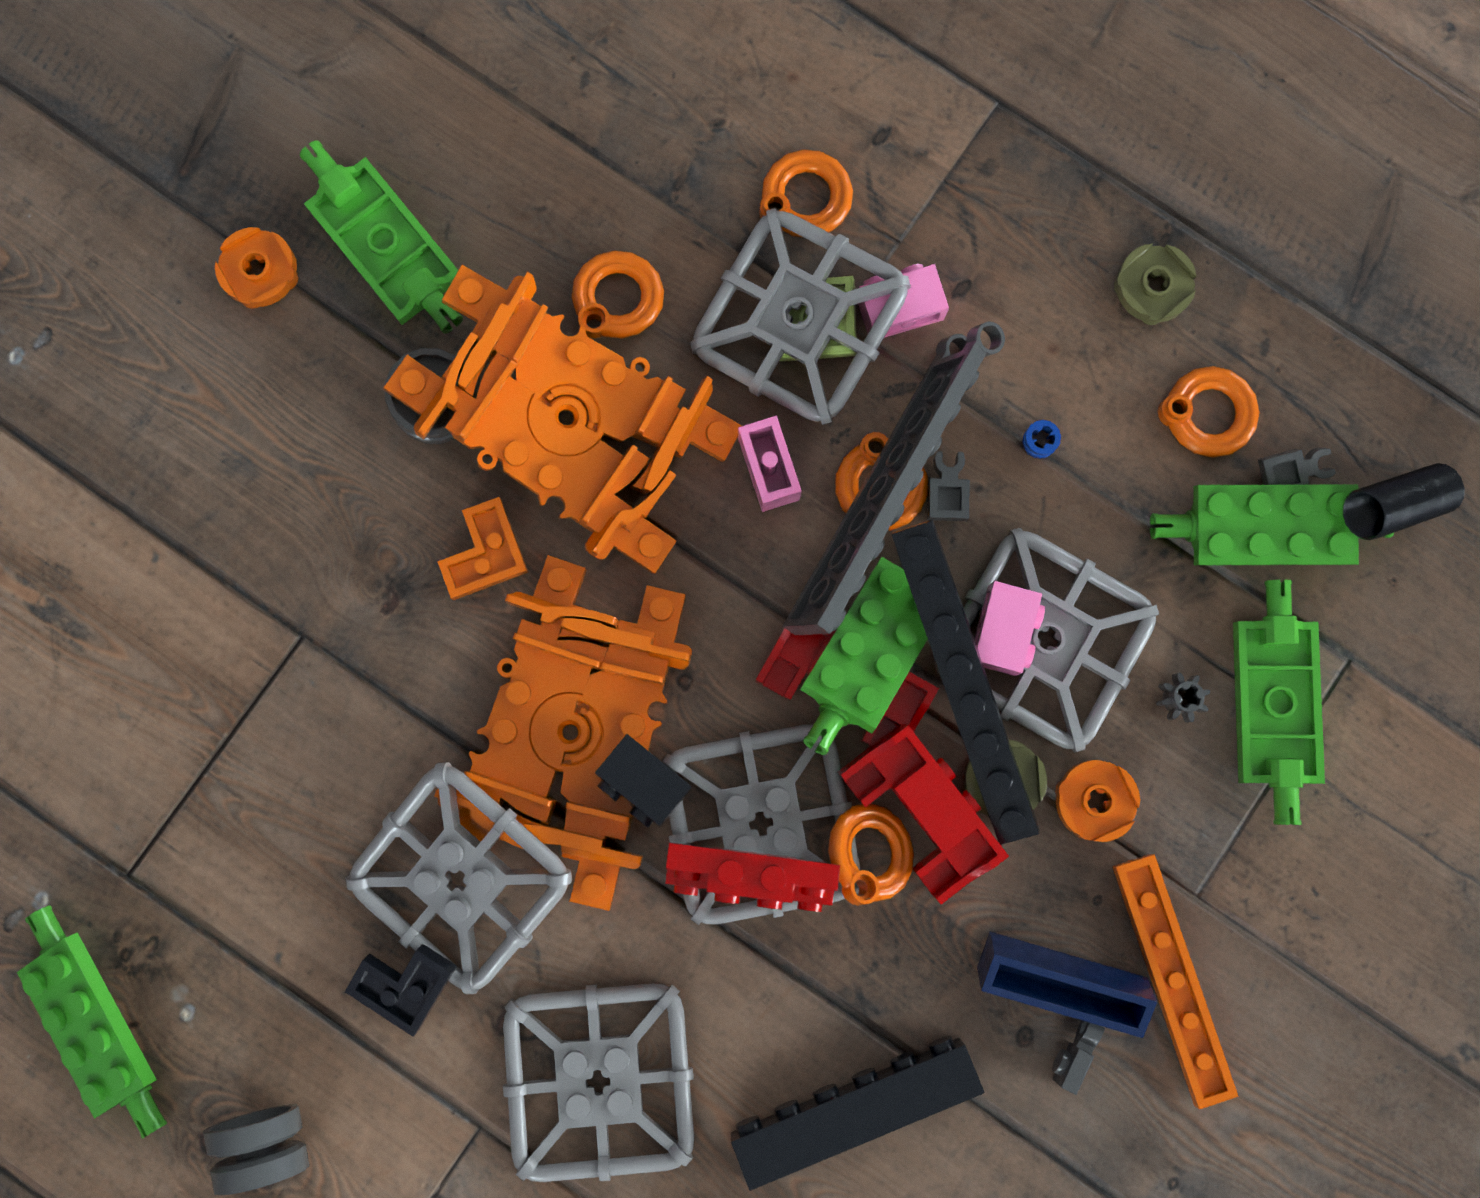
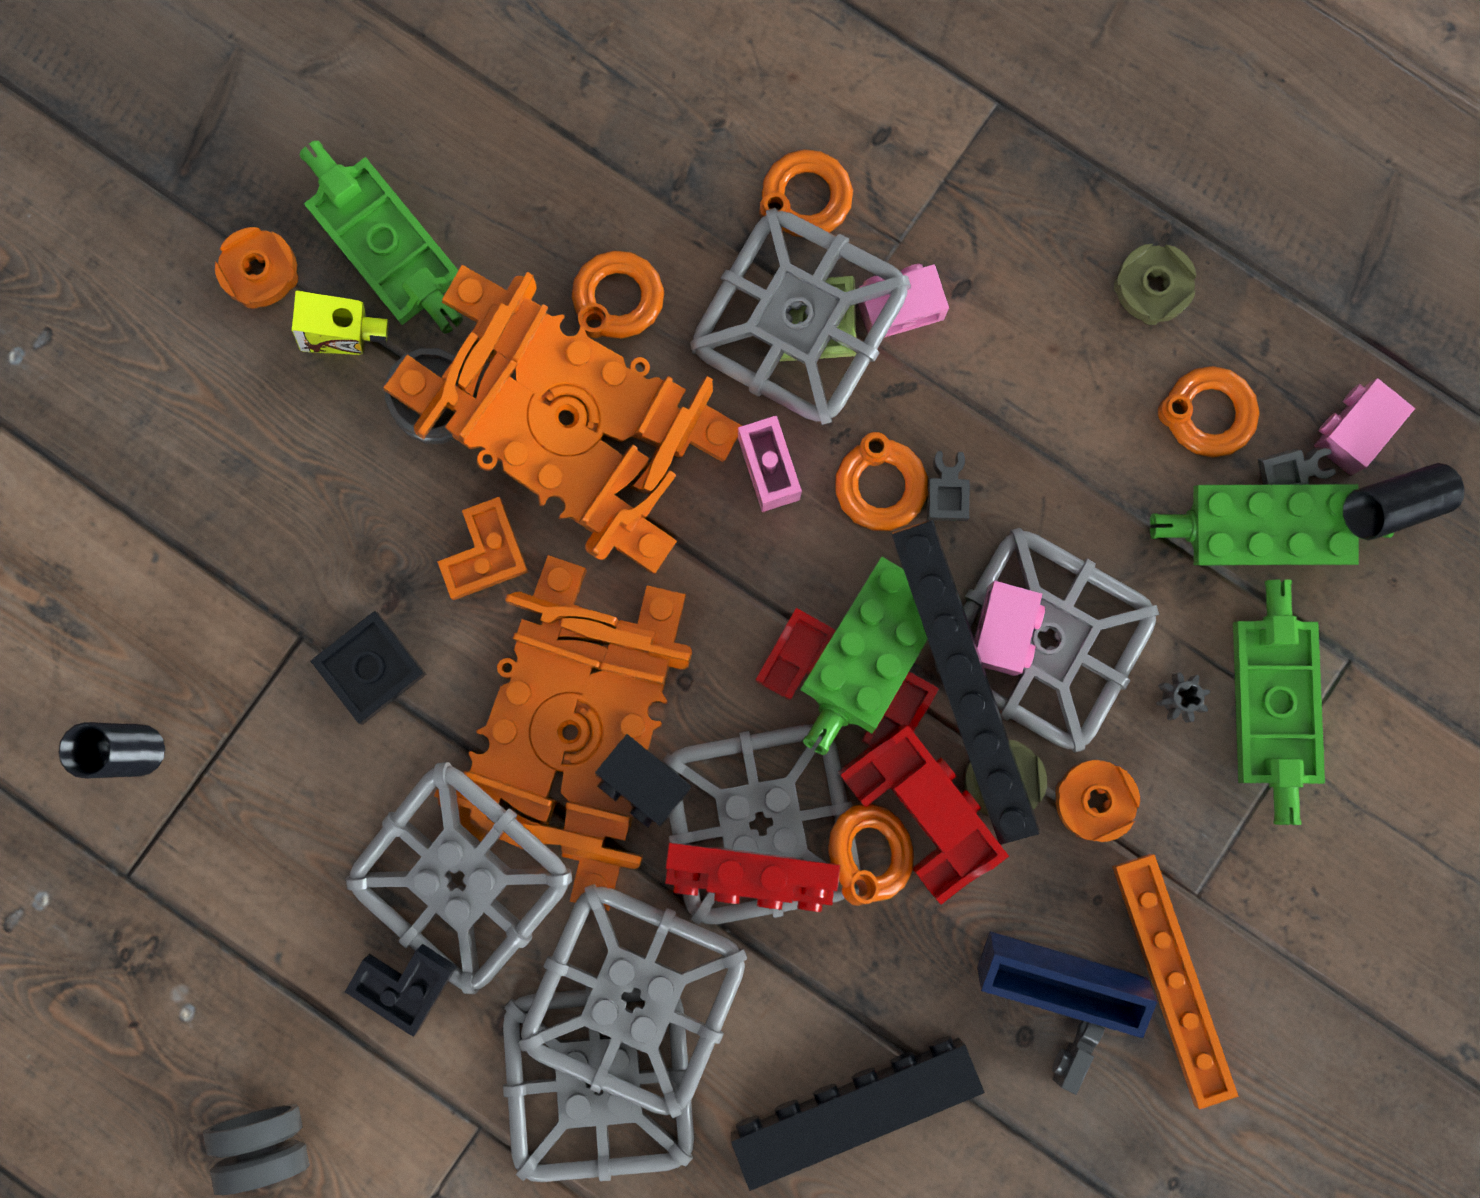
(88, 1025): bright green plate -> none
(111, 750): none -> black piece
(321, 324): none -> neon yellow torso
(368, 667): none -> black plate
(644, 1025): none -> light grey plate
(889, 482): dark grey hinge -> none
(1034, 429): blue bush -> none
(1363, 426): none -> bright pink brick

